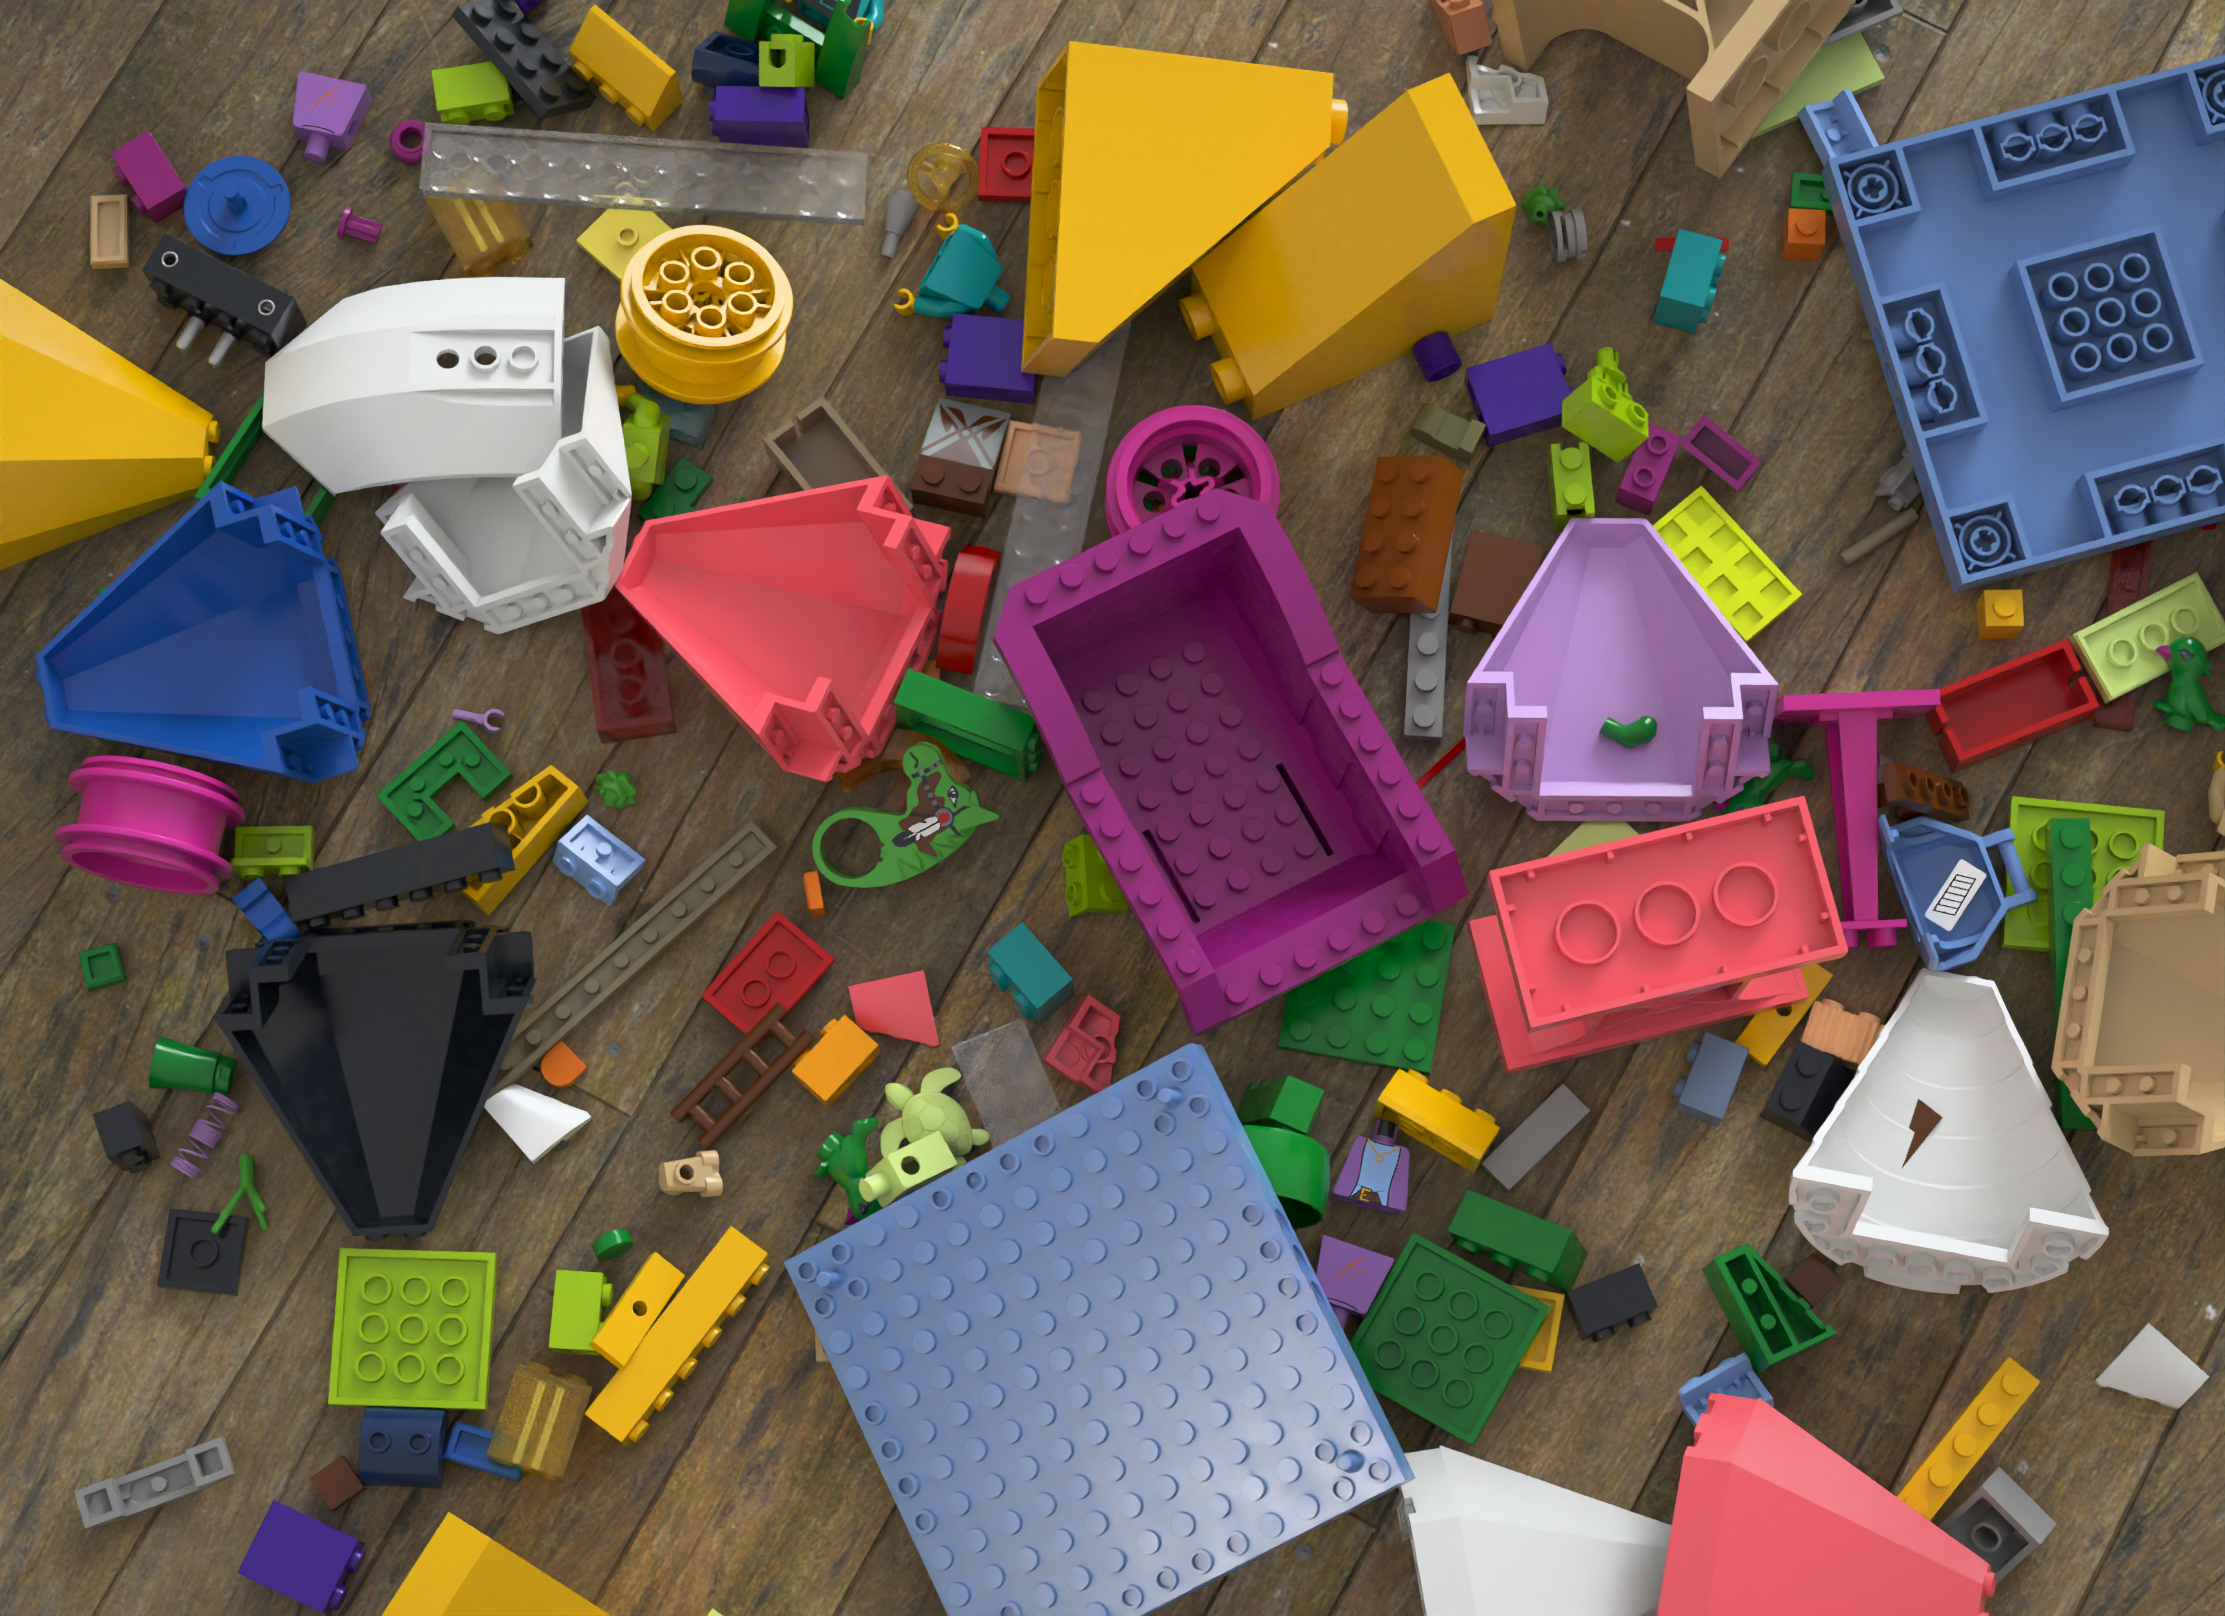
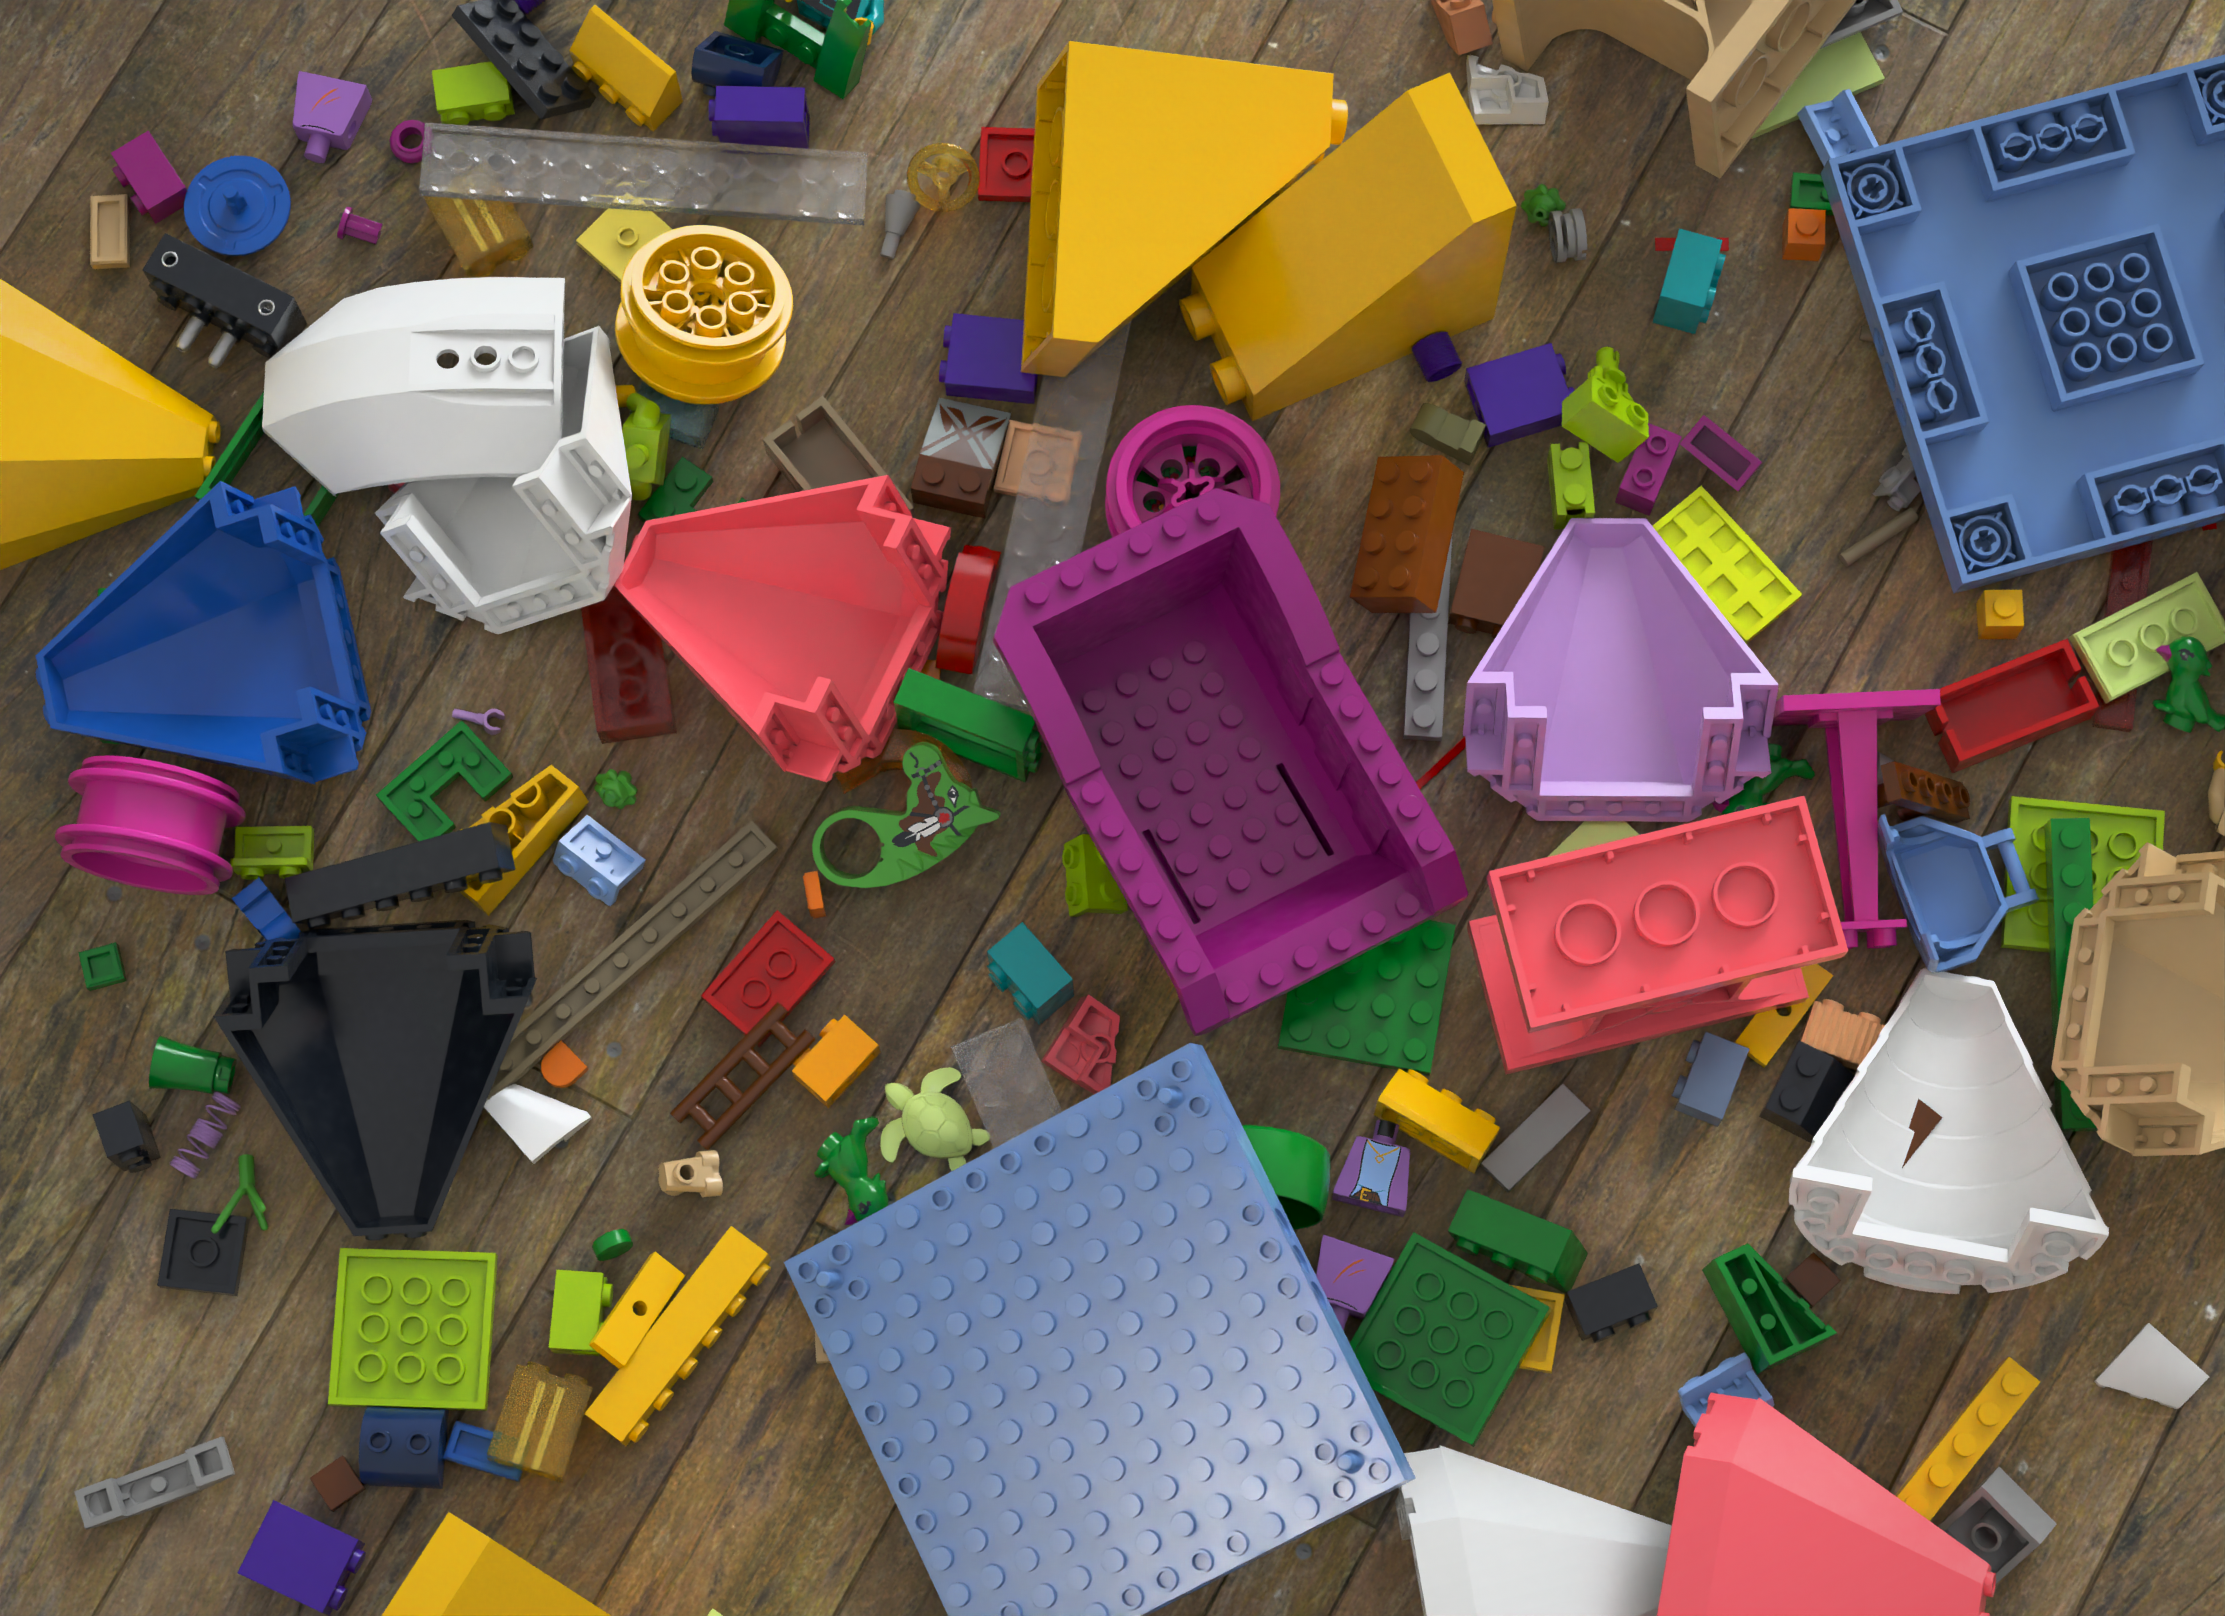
(786, 61): lime brick -> none
(896, 1008): coral slope -> none
(899, 1175): yellowish green torso -> none
(959, 276): teal torso -> none
(1282, 1105): green wedge -> none
(1630, 735): green arm -> none
(1955, 895): white sticker -> none

